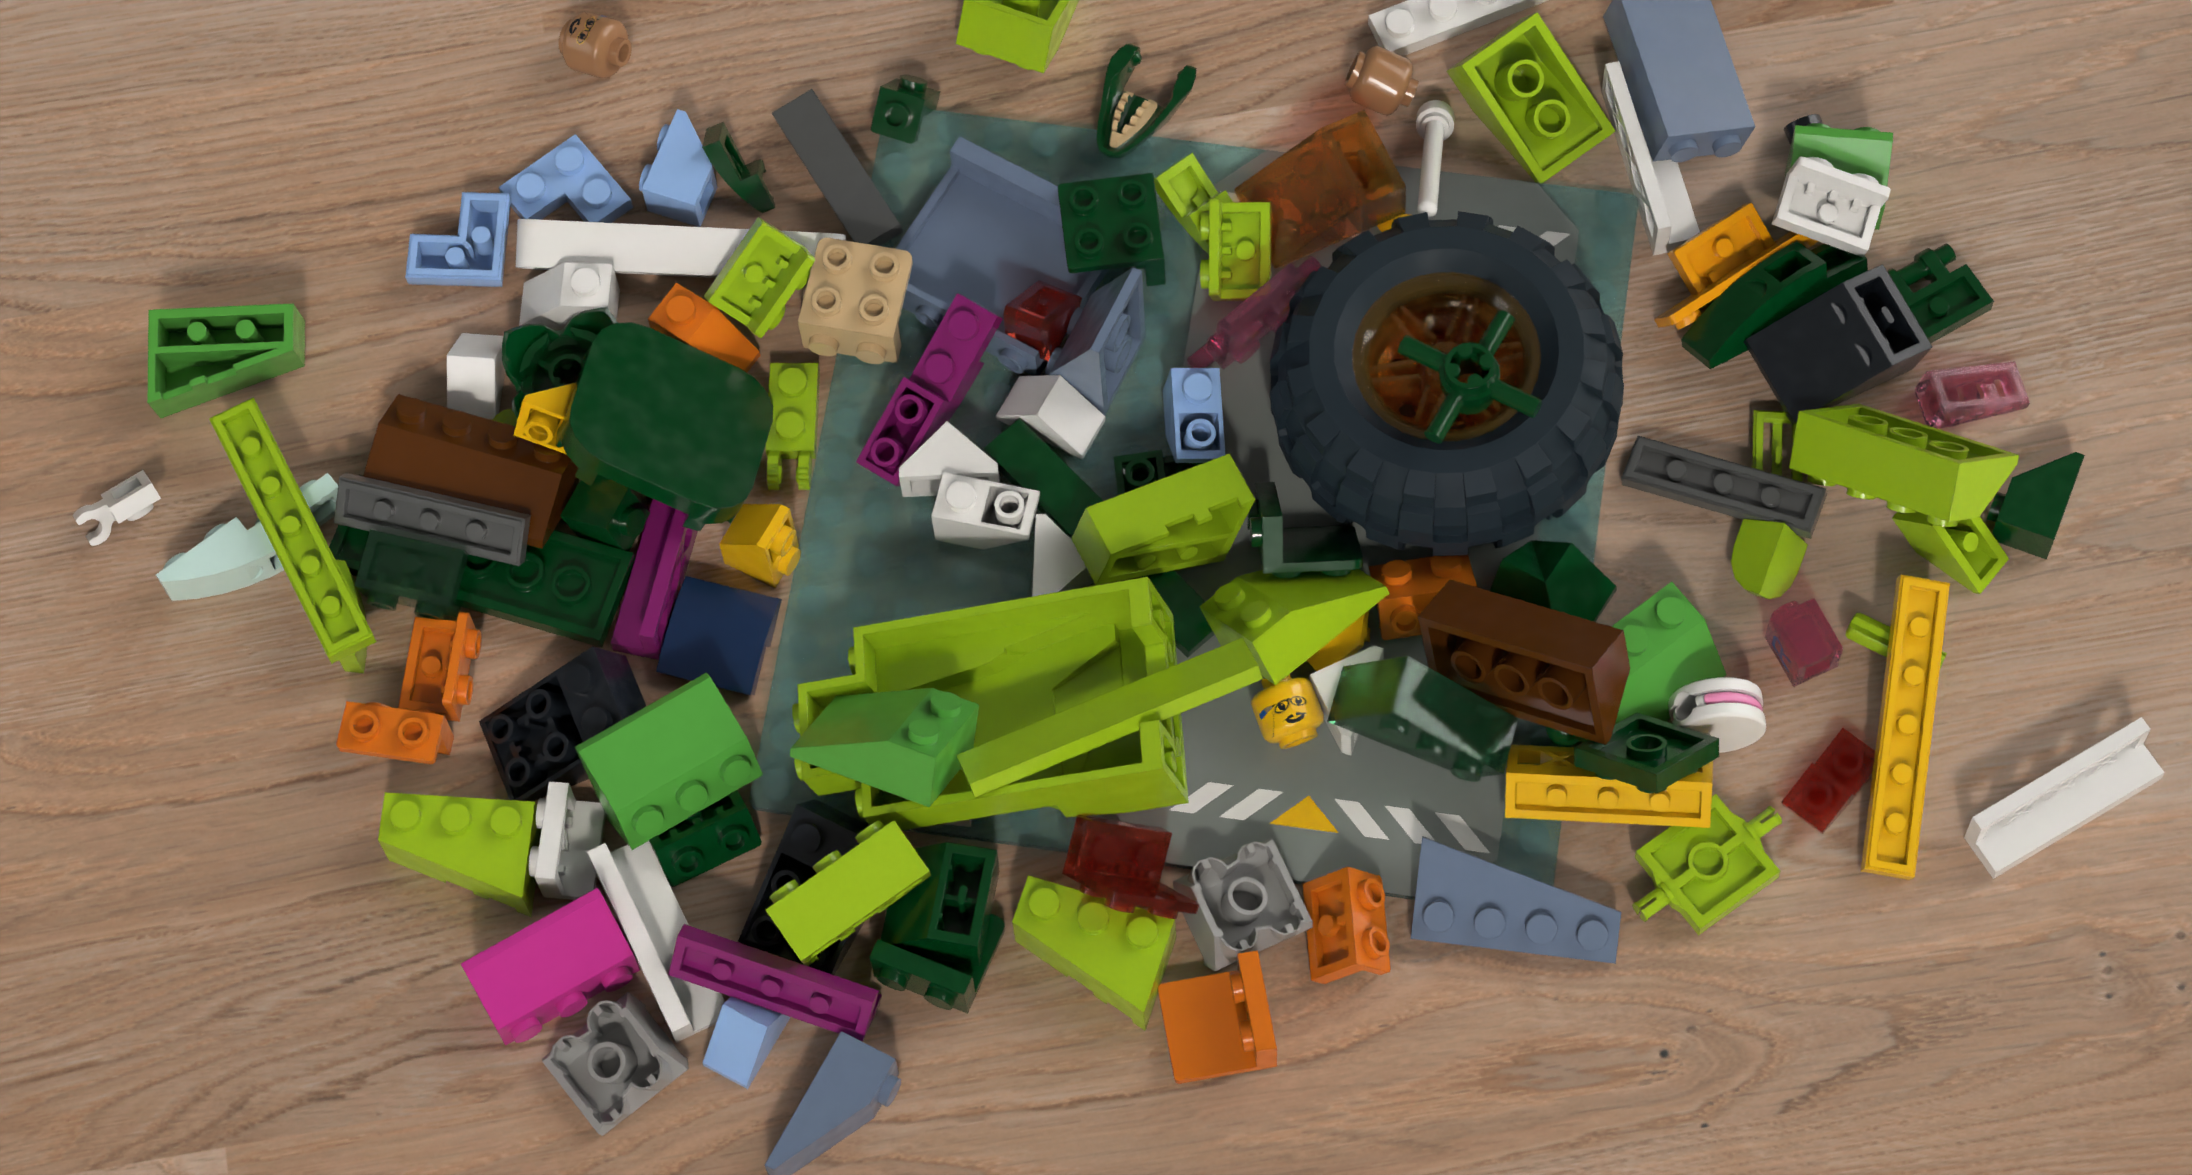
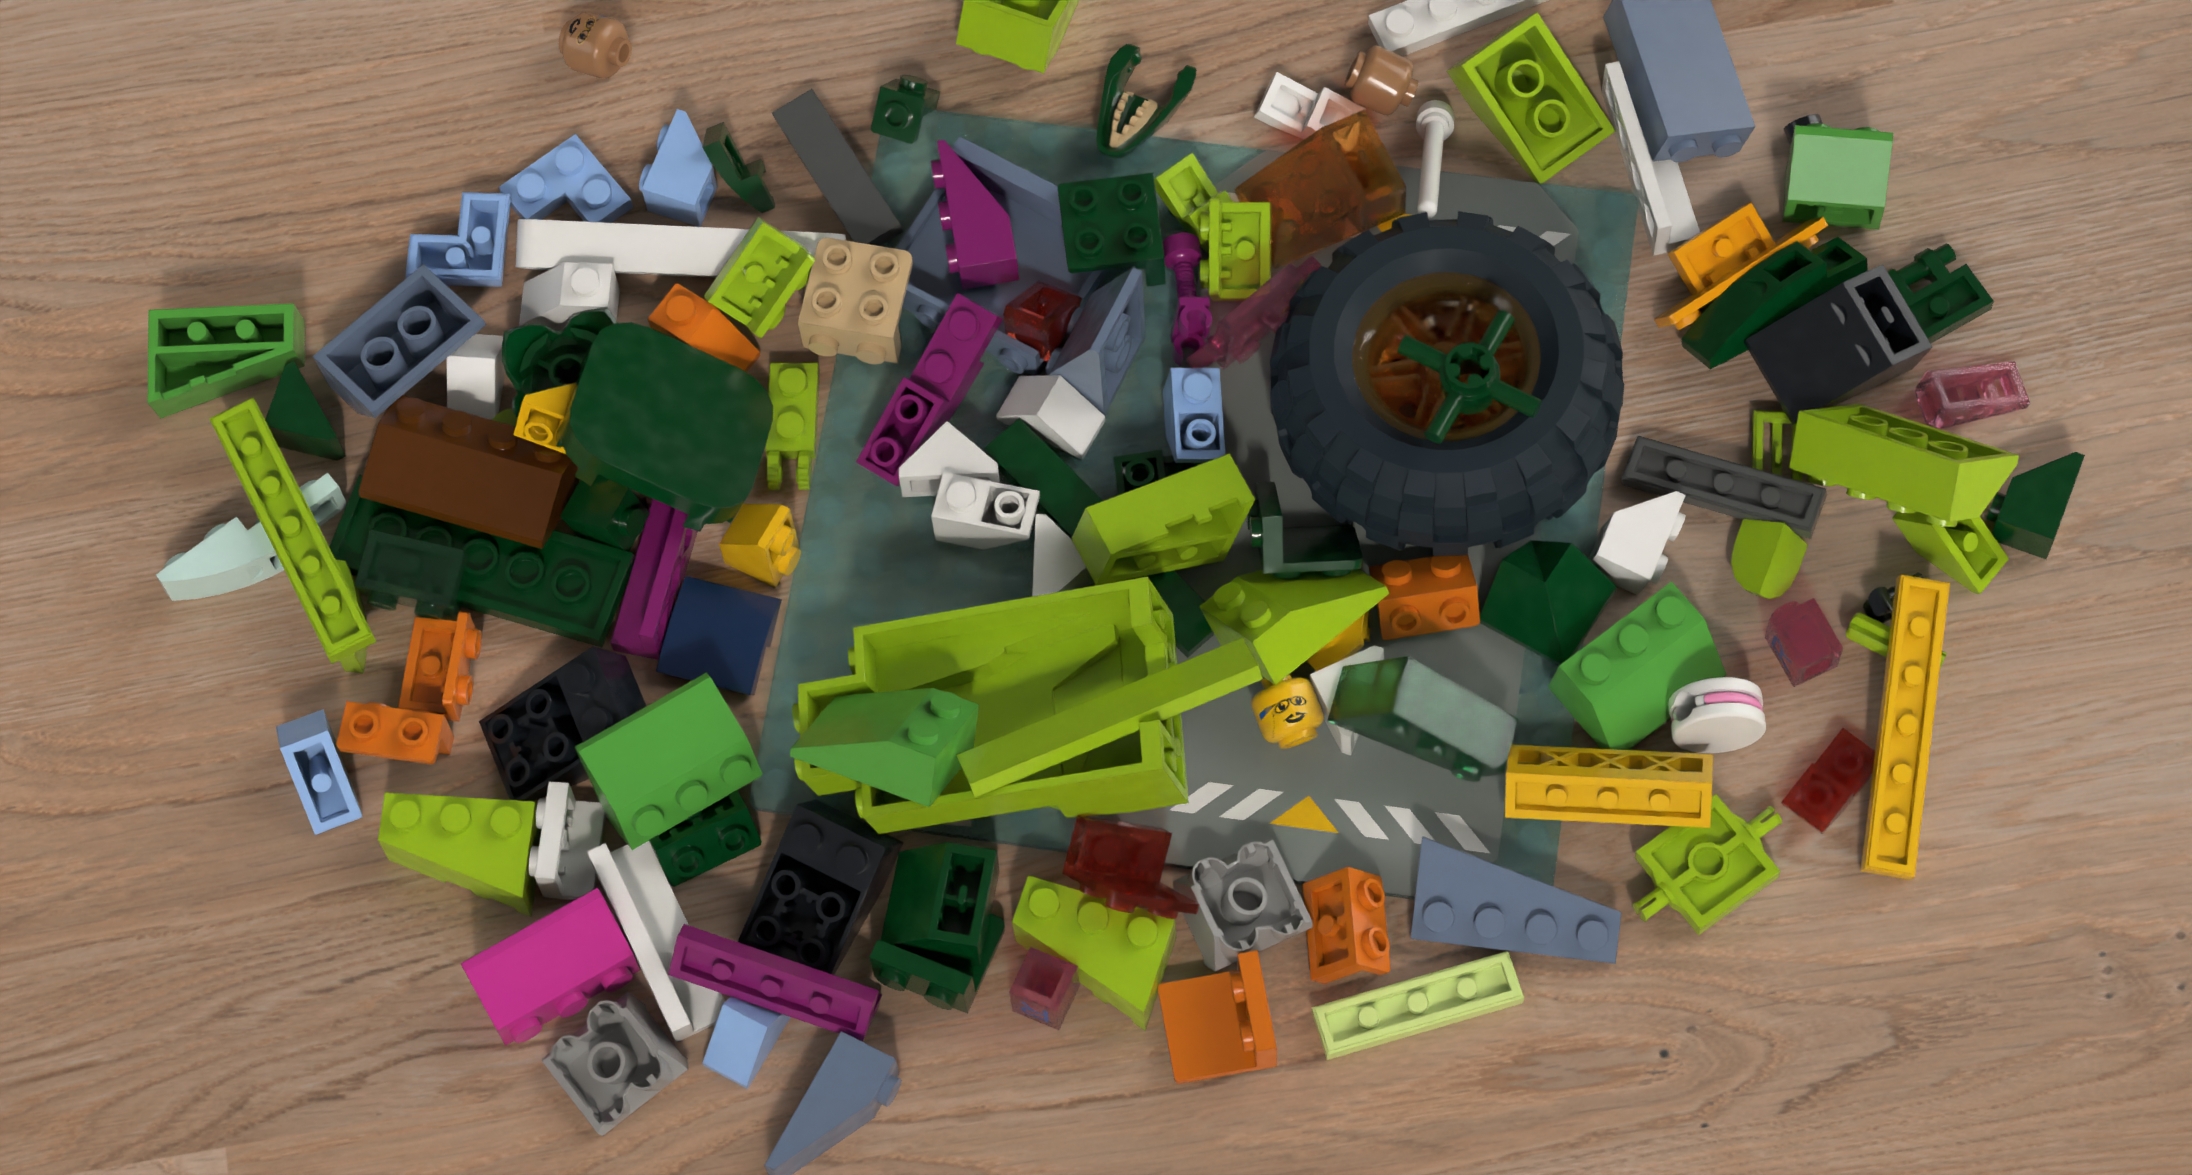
(124, 501): white plate -> none
(299, 420): none -> dark green slope
(318, 771): none -> light blue slope
(397, 342): none -> sand blue slope
(432, 518): dark grey tile -> none
(847, 890): lime wedge -> none
(979, 225): none -> magenta slope
(1044, 988): none -> clear pink brick
(1192, 313): none -> magenta bar
(1300, 109): none -> white slope
(1417, 1005): none -> yellowish green tile
(1528, 659): reddish brown slope -> none
(1634, 539): none -> white slope
(1643, 752): dark green plate -> none
(1830, 205): white bracket -> none
(1880, 602): none -> black hand
(2063, 799): white fence -> none

